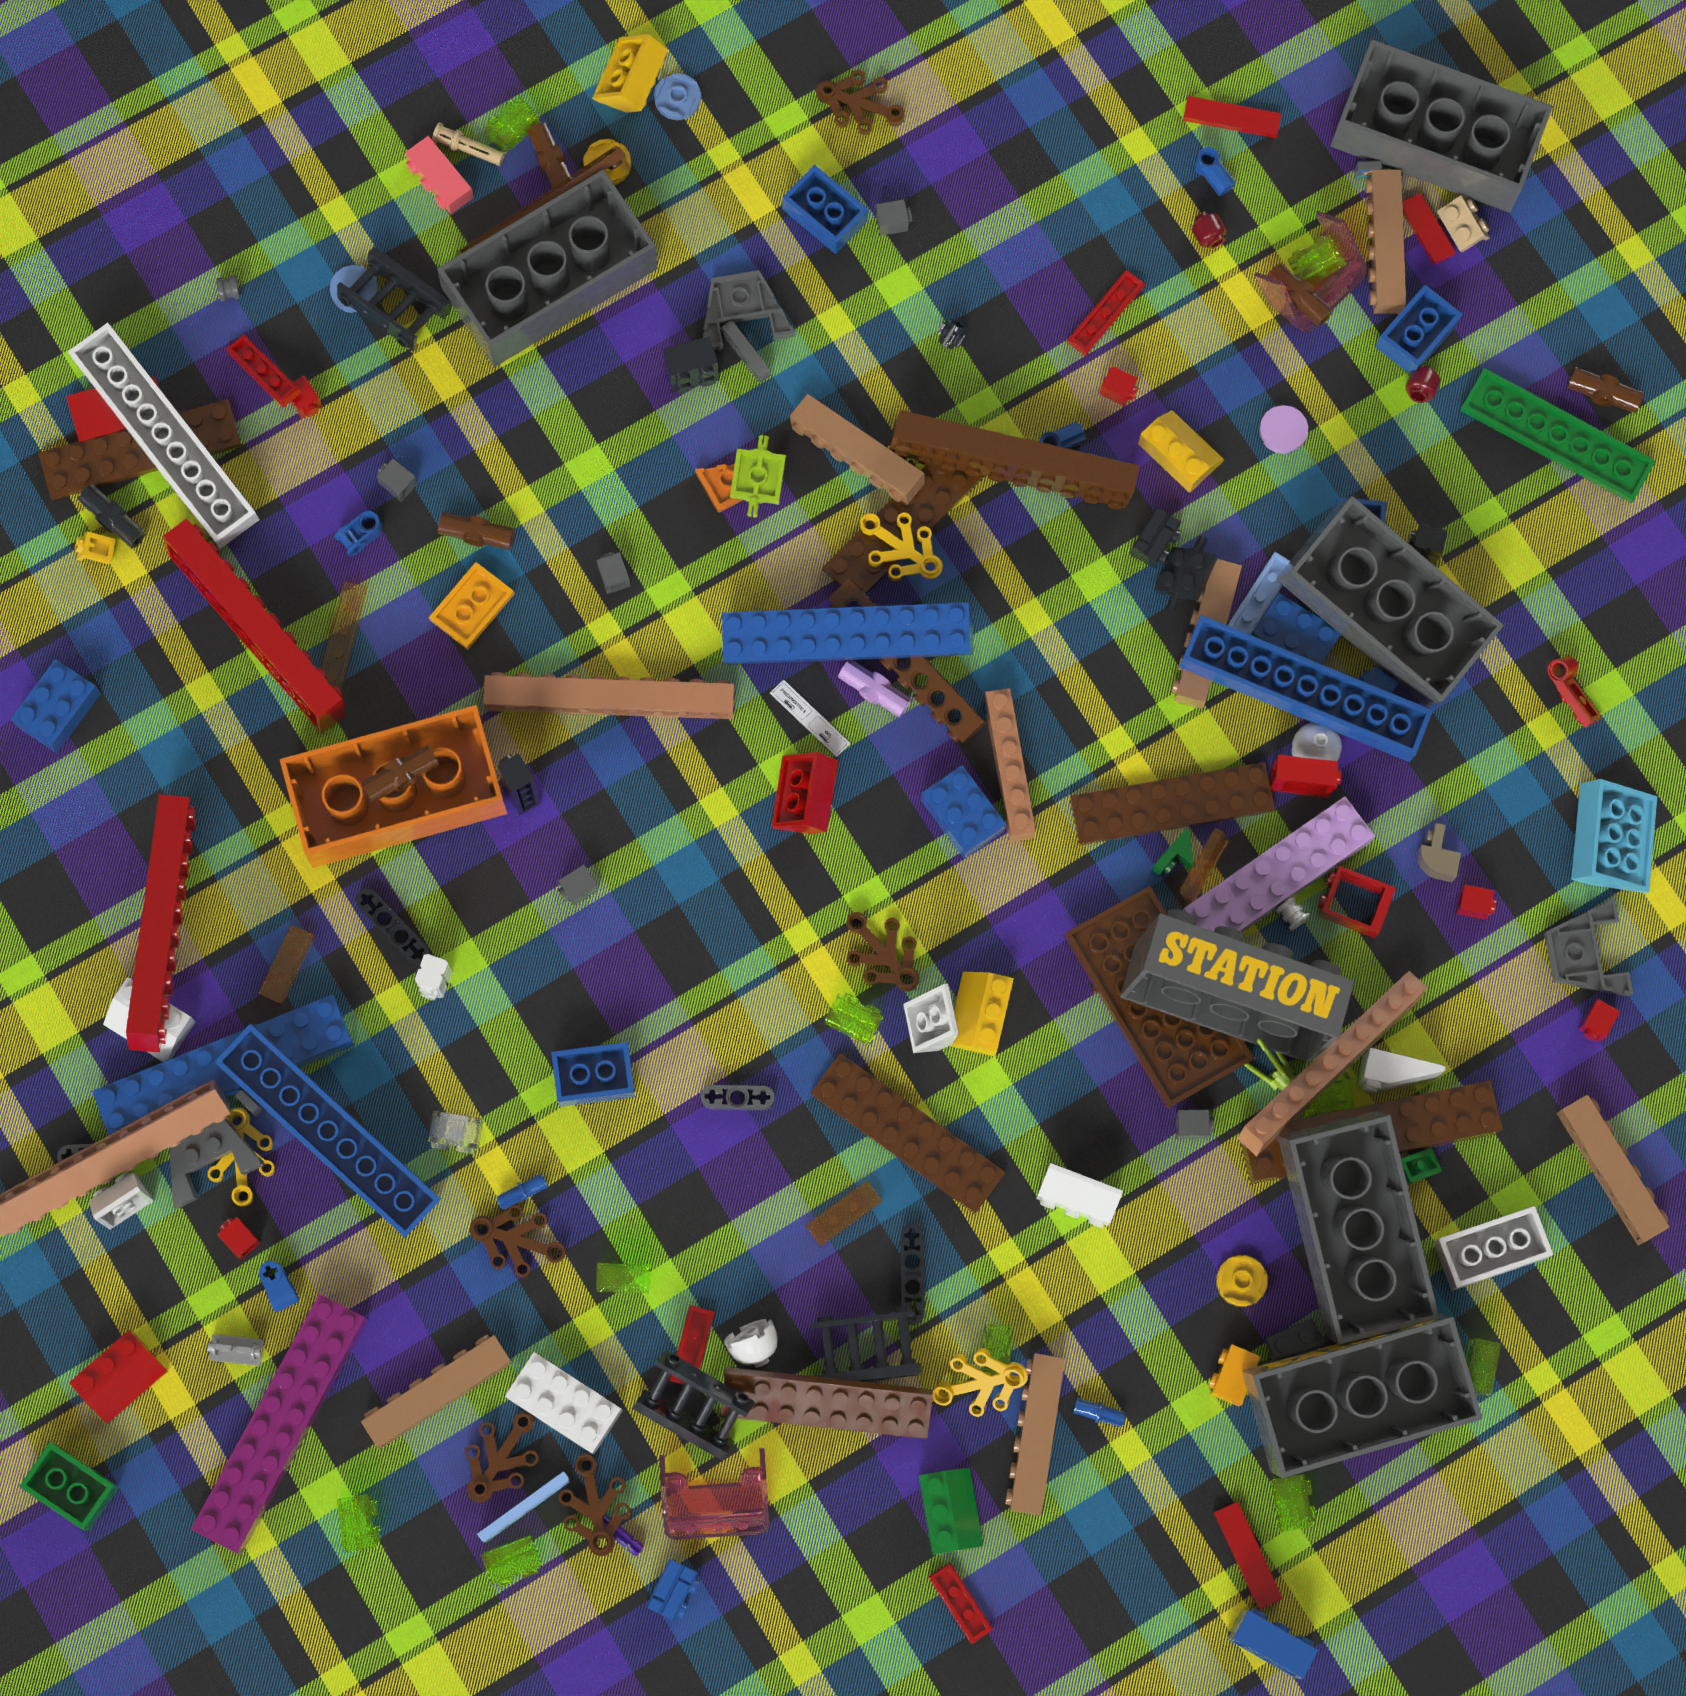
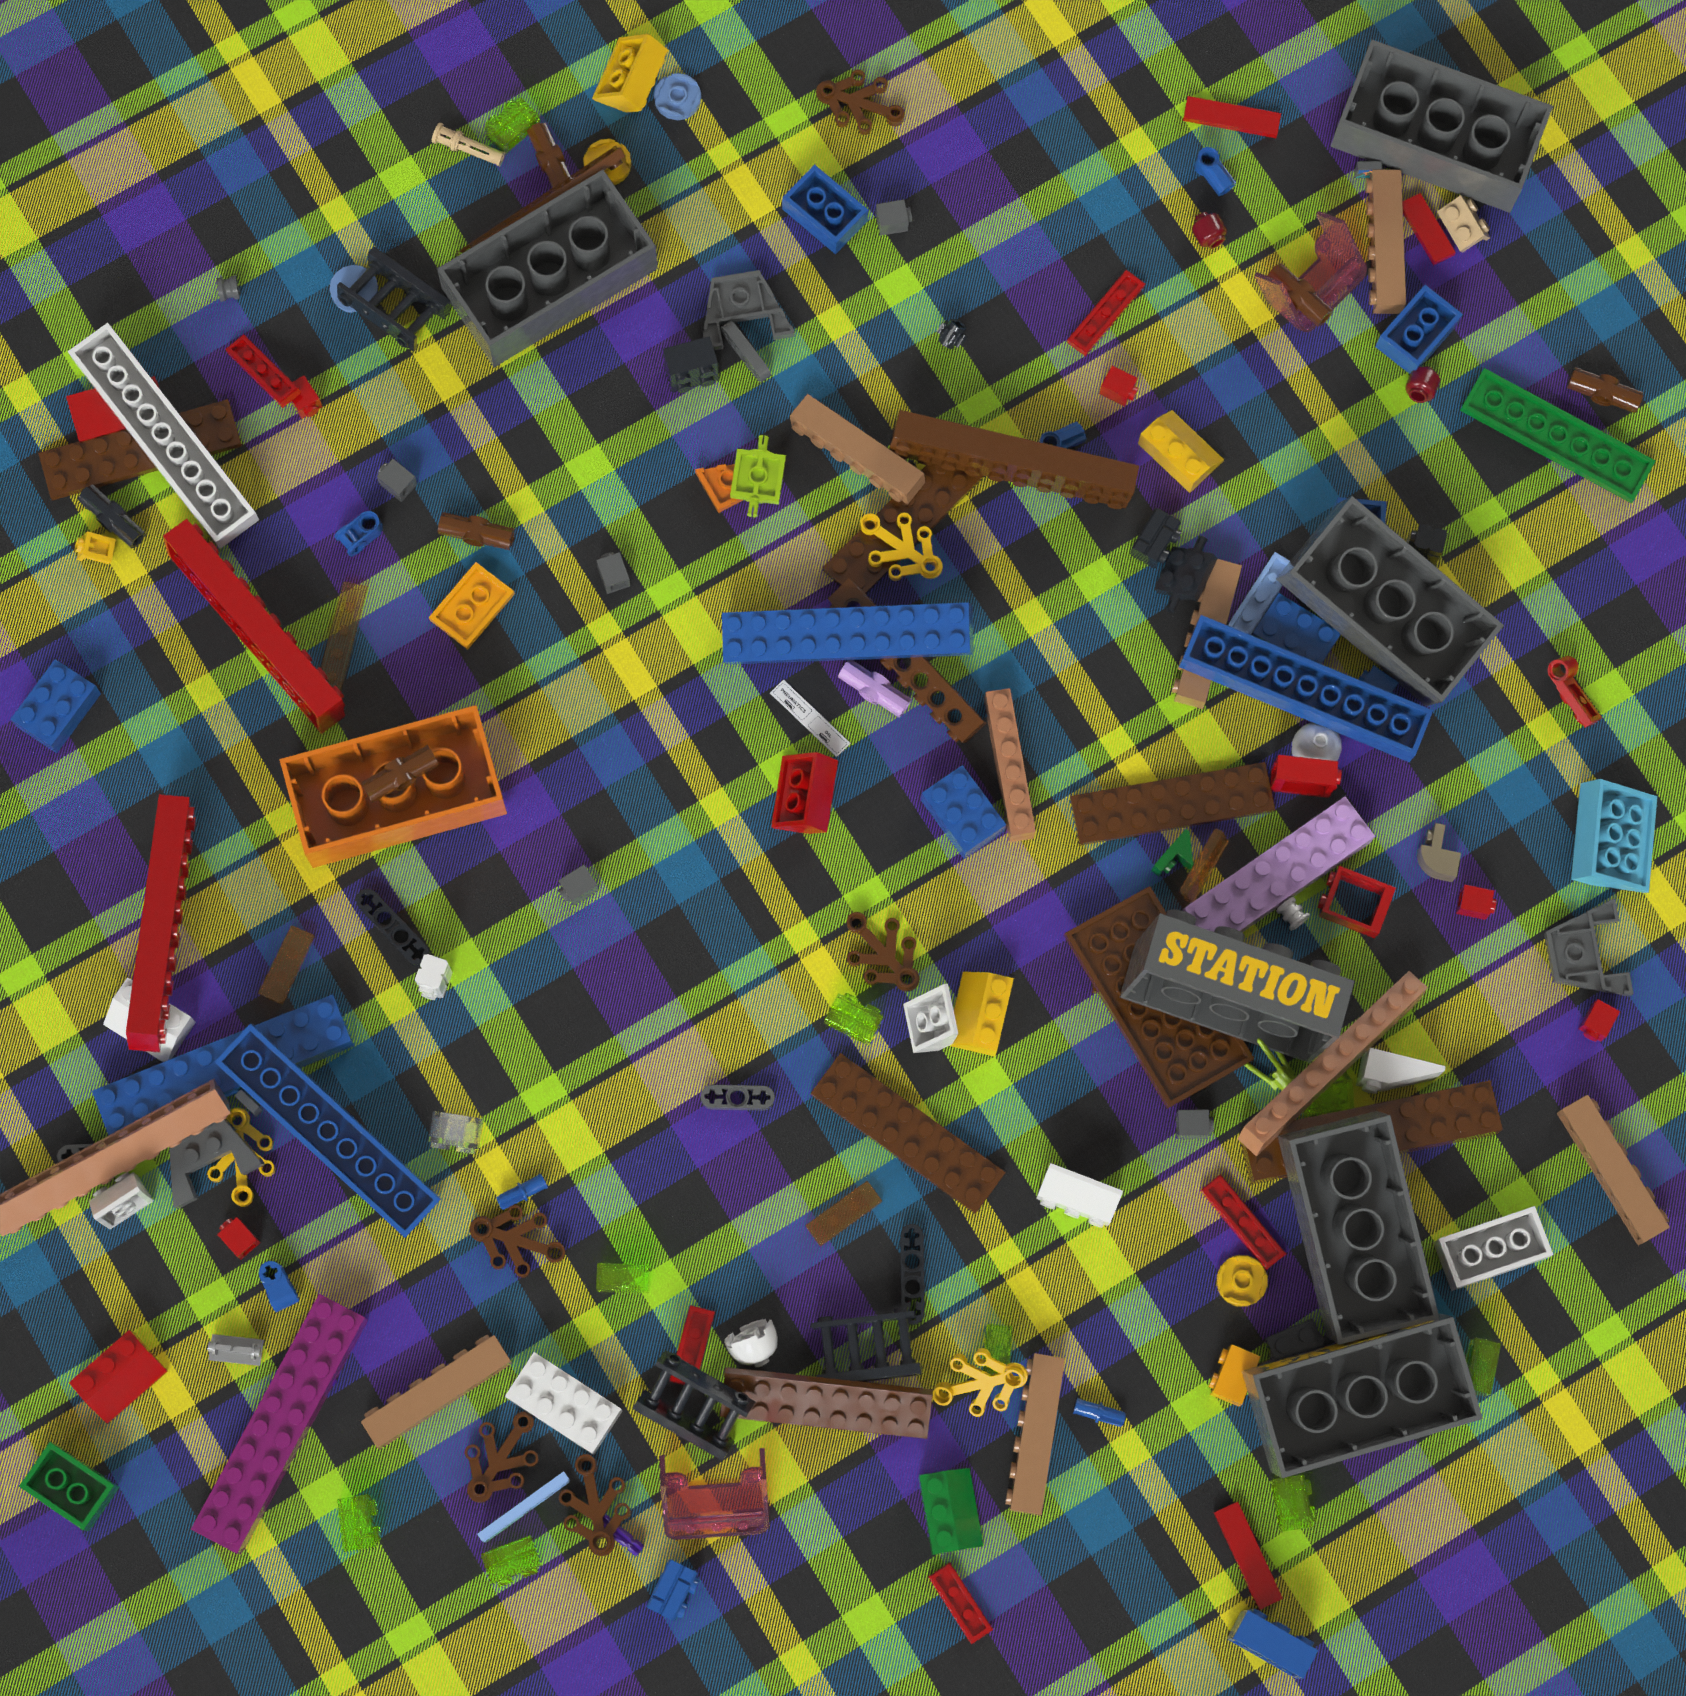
(438, 175): coral brick -> none
(518, 783): black brick -> none
(593, 1074): blue brick -> none
(608, 696): nougat brick -> none
(1243, 1222): none -> red tile
(1283, 429): lavender tile -> none
(1317, 260): clear neon green brick -> none
(1420, 1166): green slope -> none

